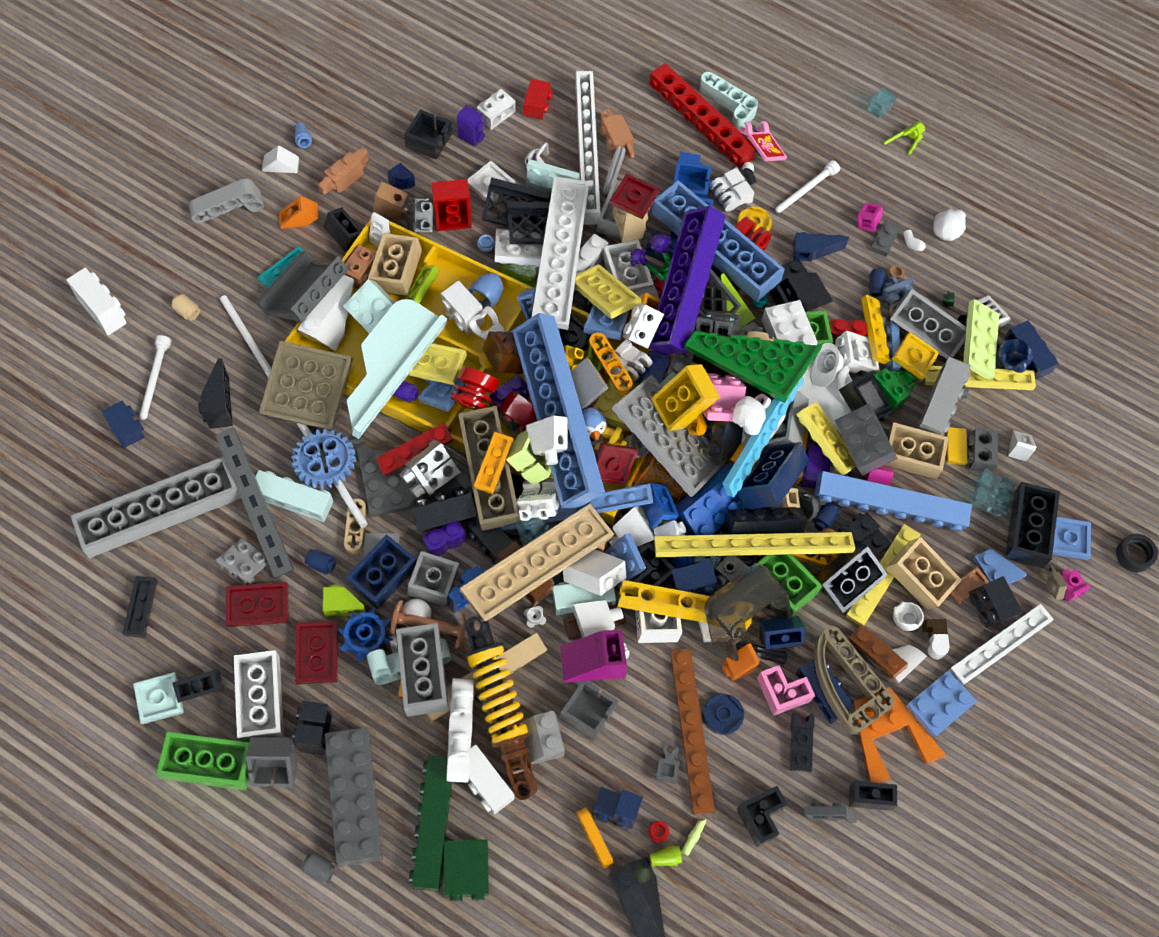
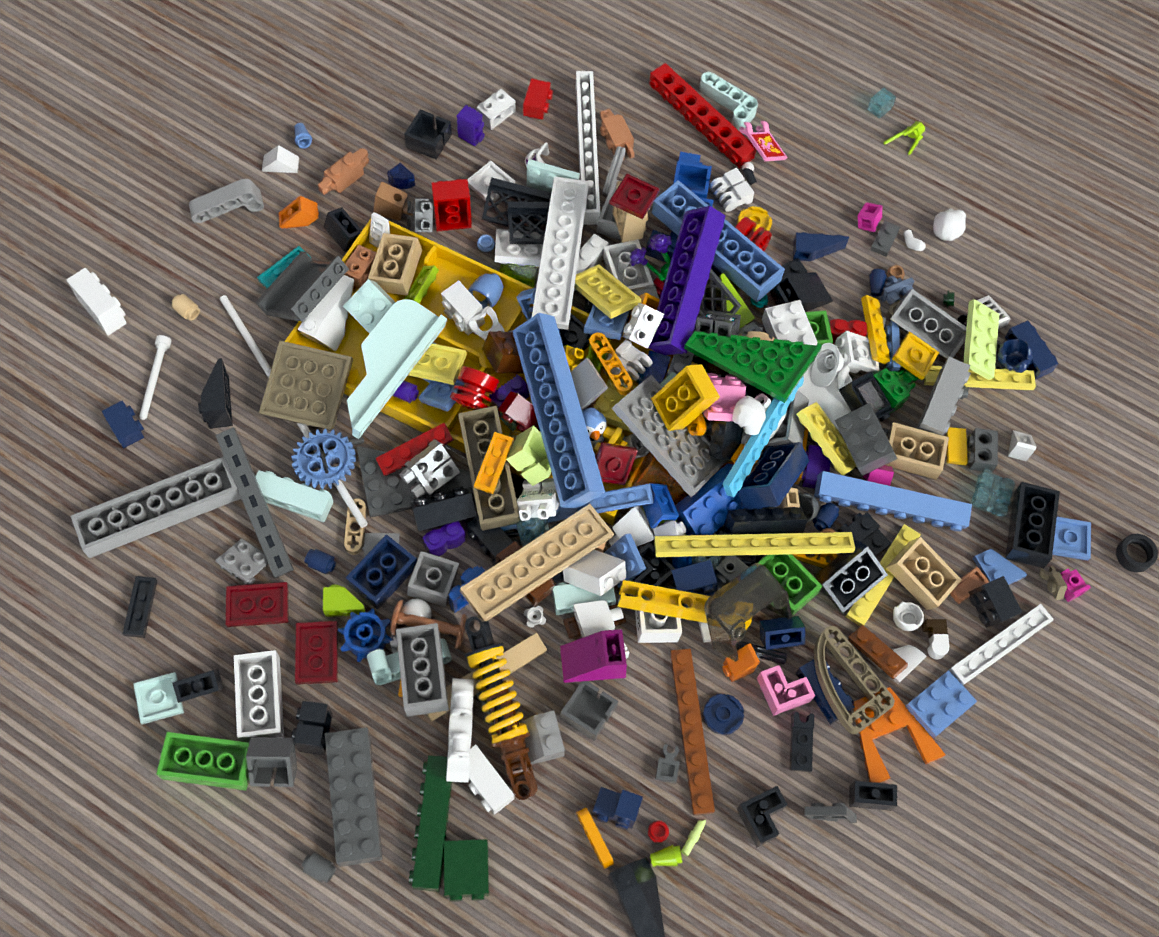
(549, 437): white torso -> none
(831, 168): white piece -> none

